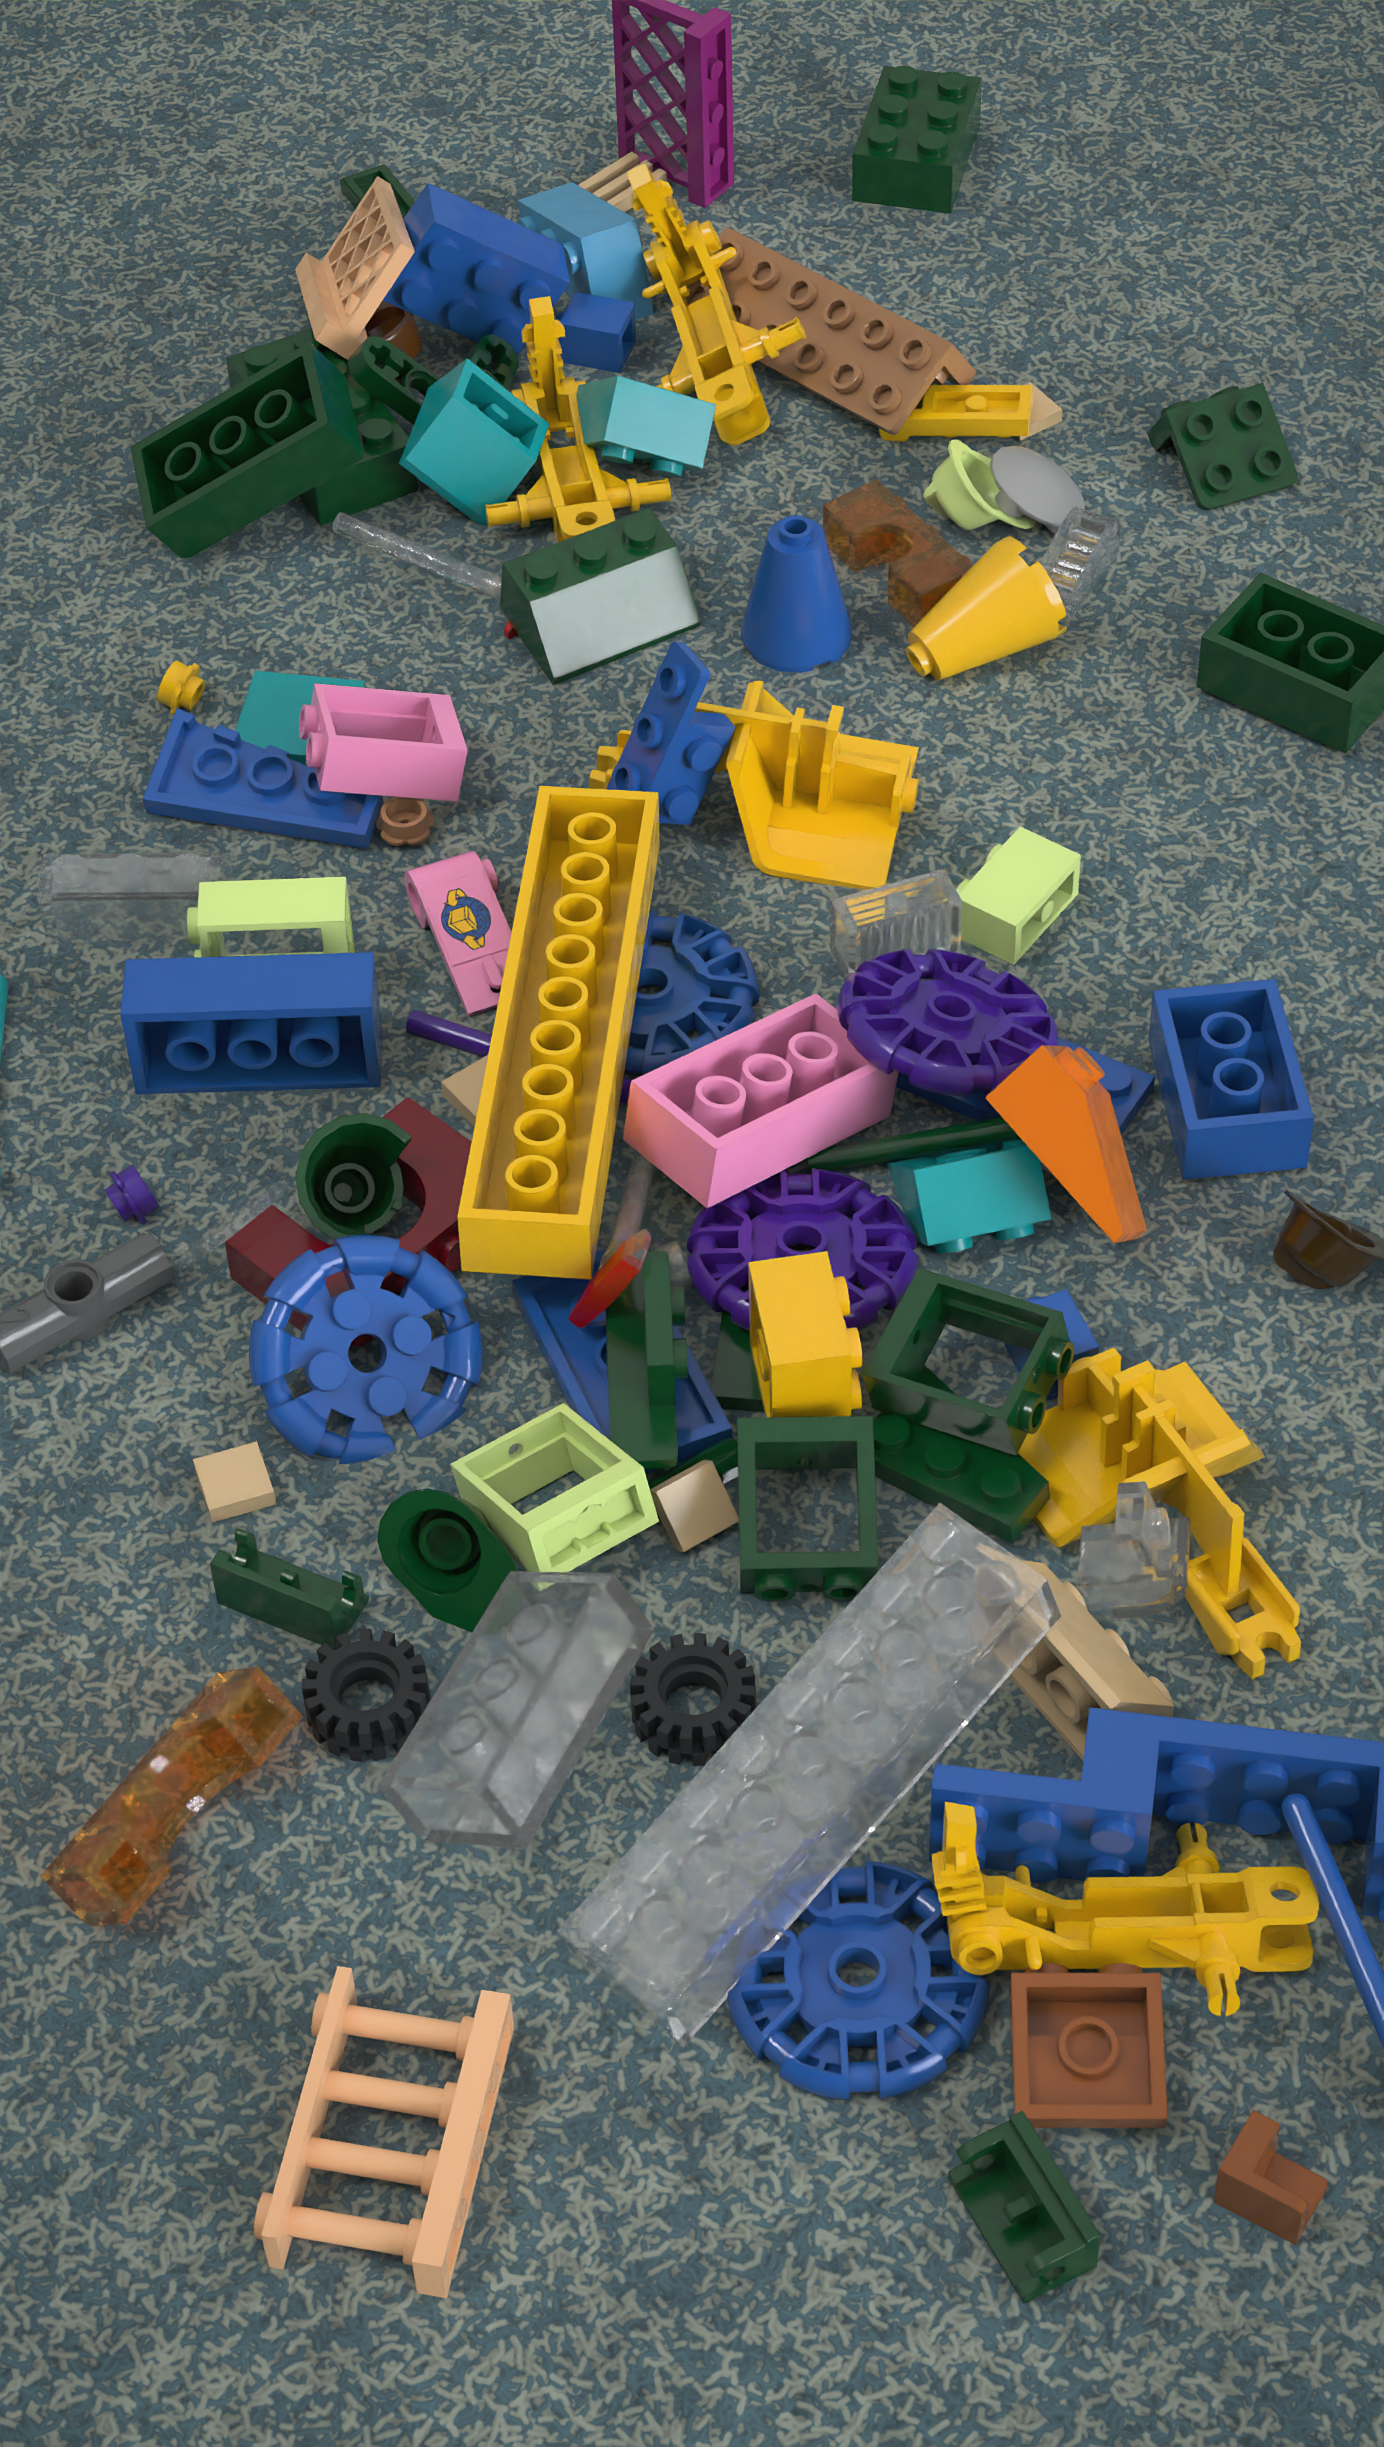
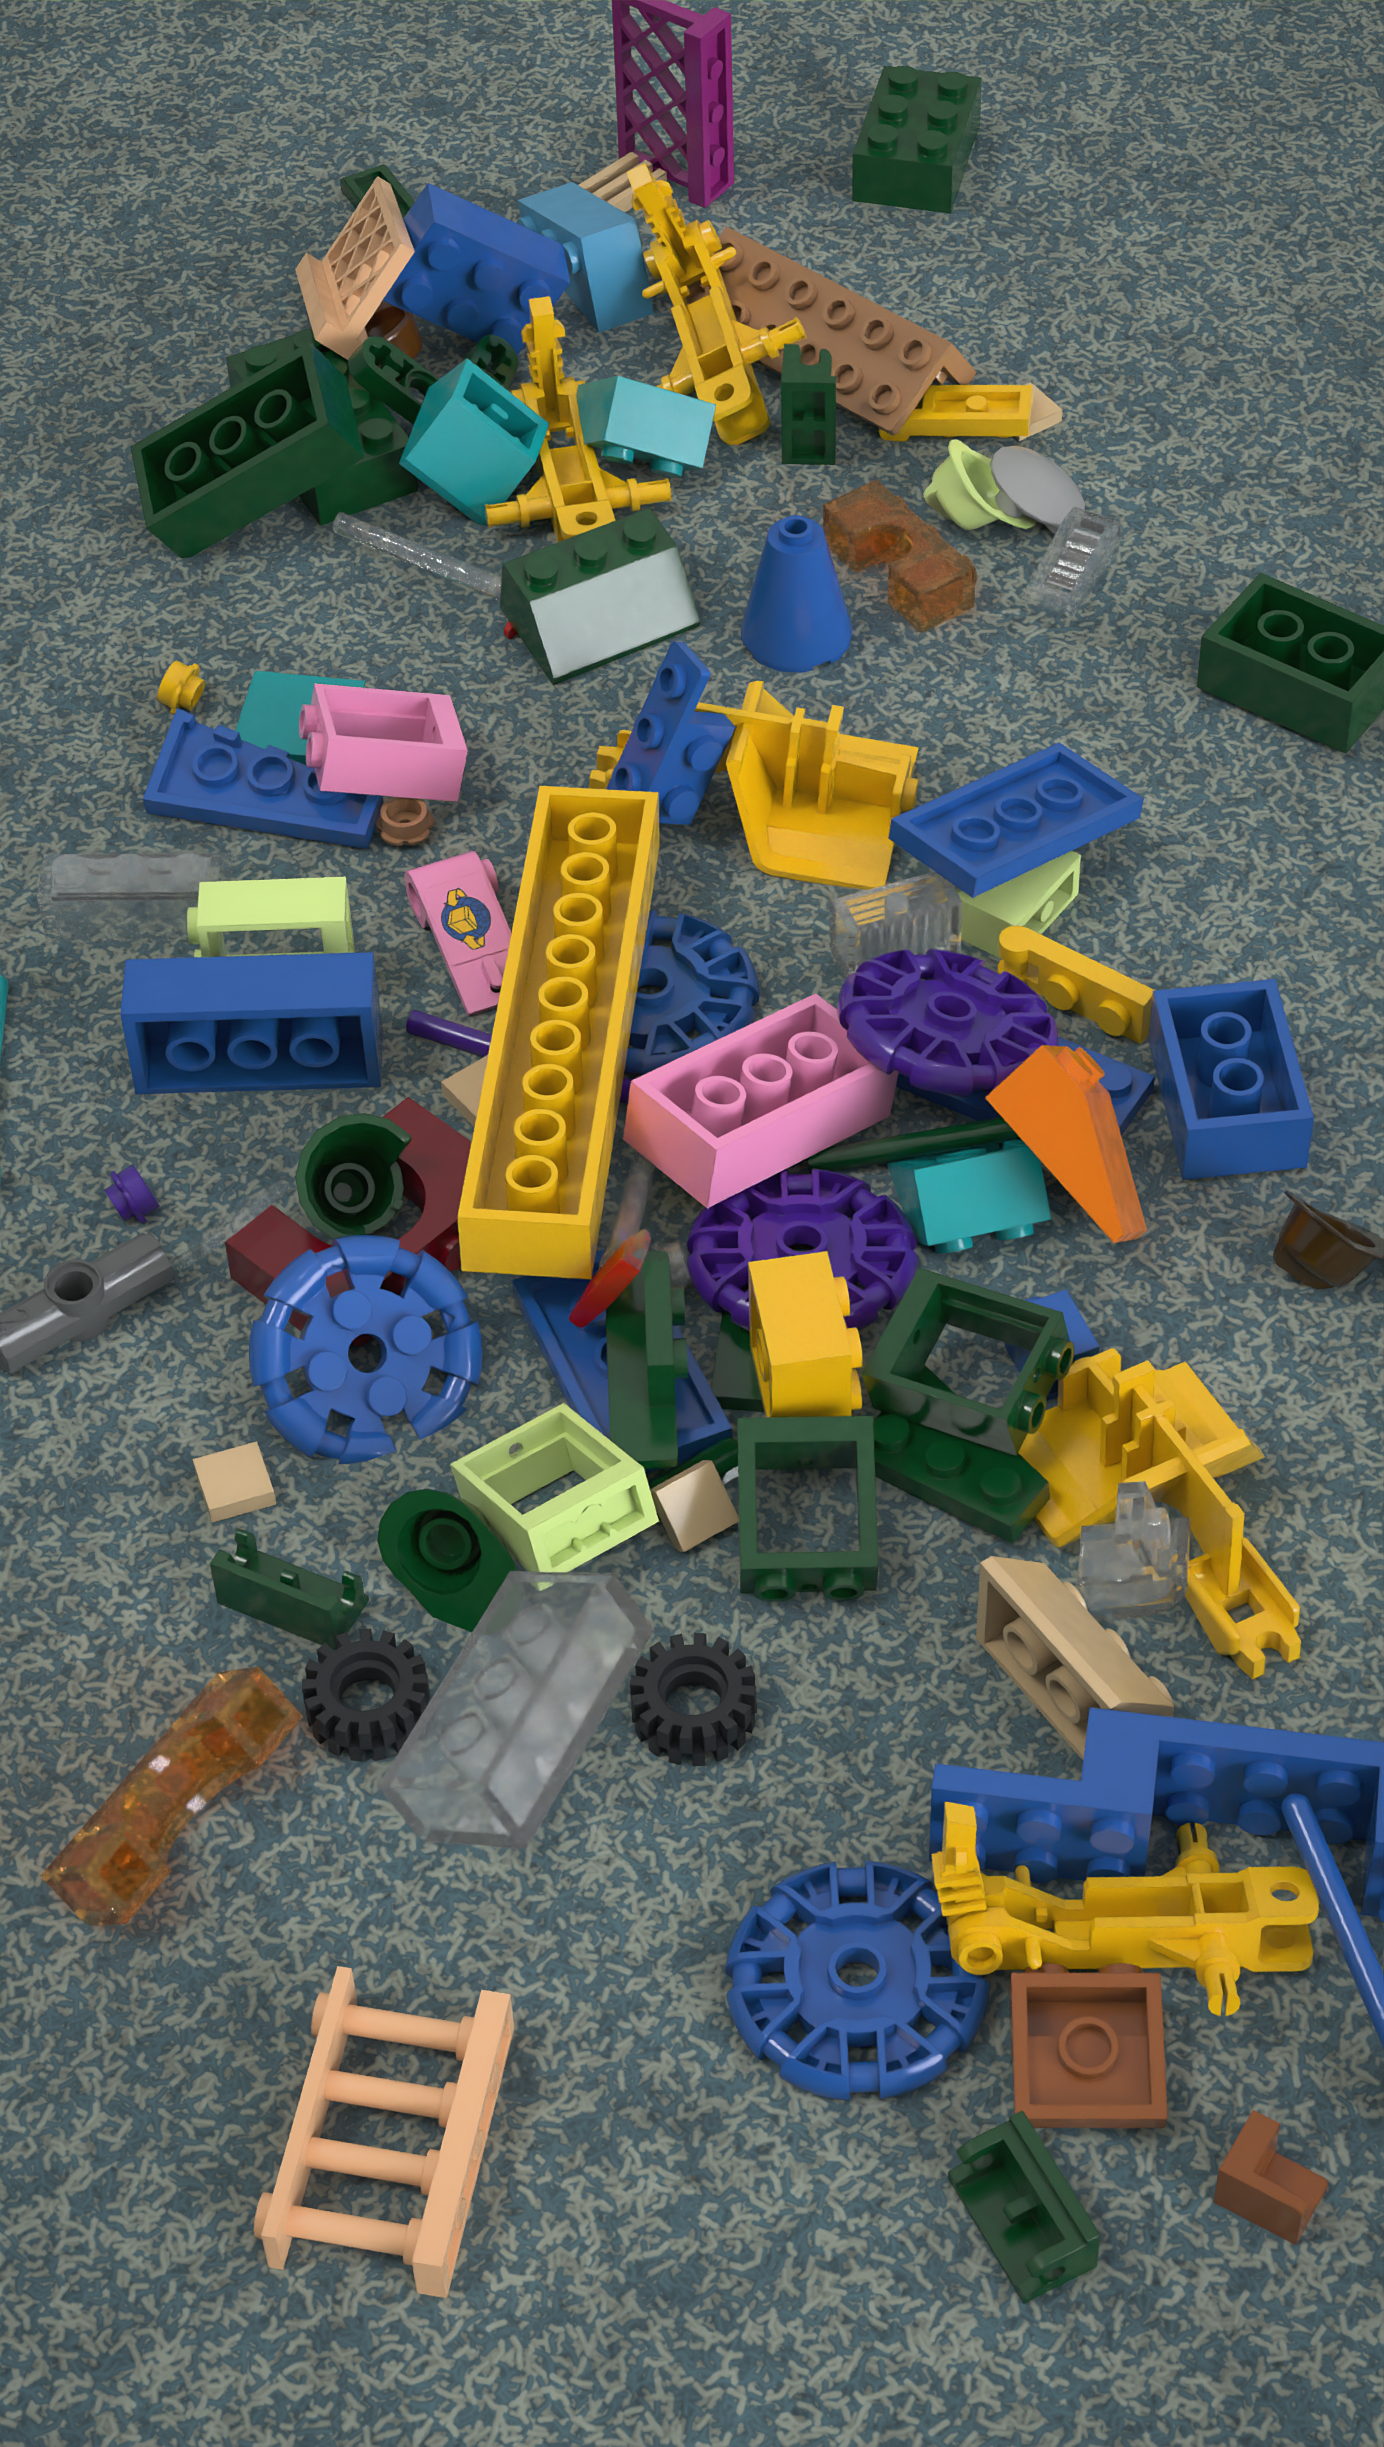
(598, 332): blue brick -> none
(807, 409): none -> dark green hinge
(811, 1773): clear brick -> none
(988, 615): yellow cone -> none
(1015, 819): none -> blue plate
(1077, 982): none -> yellow plate
(1227, 445): dark green bracket -> none

